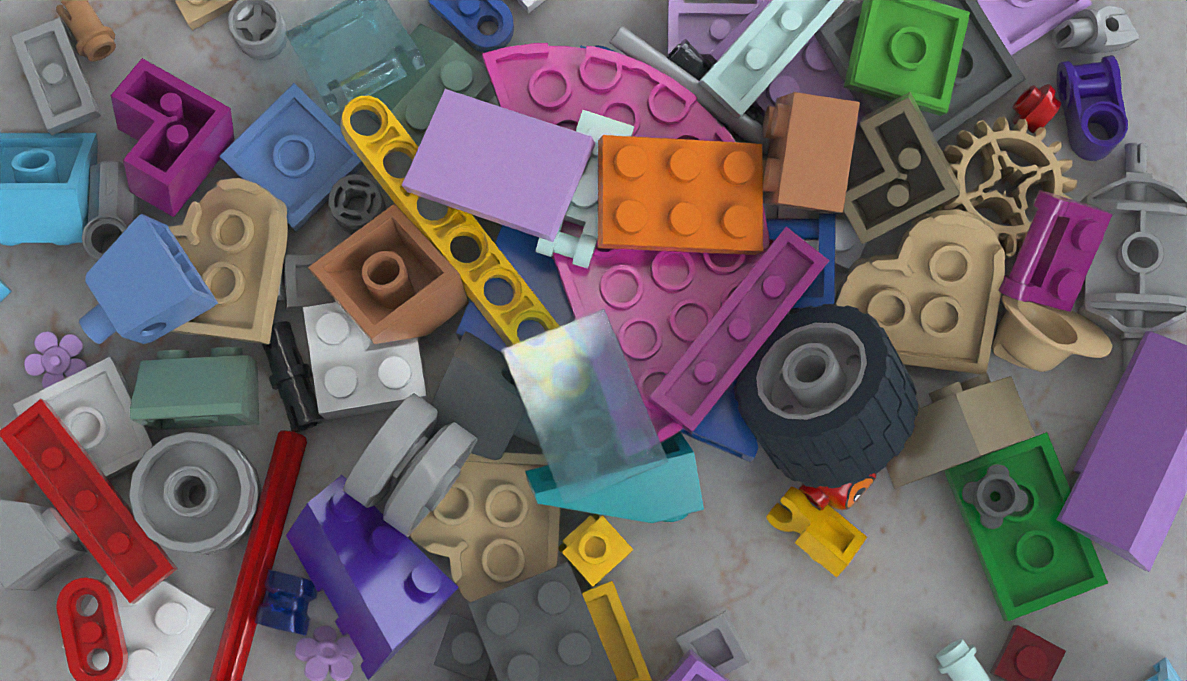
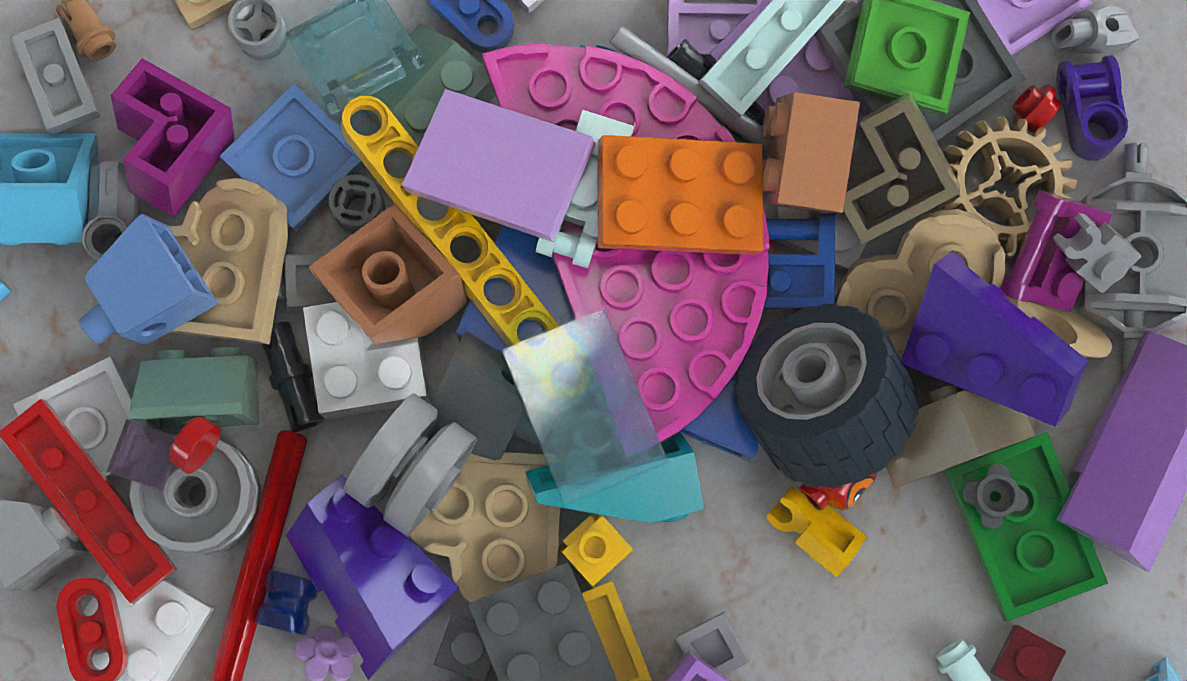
(55, 359): lavender plant -> none
(142, 455): none -> clear purple tile
(194, 444): none -> red tile
(738, 330): magenta plate -> none
(990, 346): none -> dark purple wedge
(1098, 253): none -> light grey plate

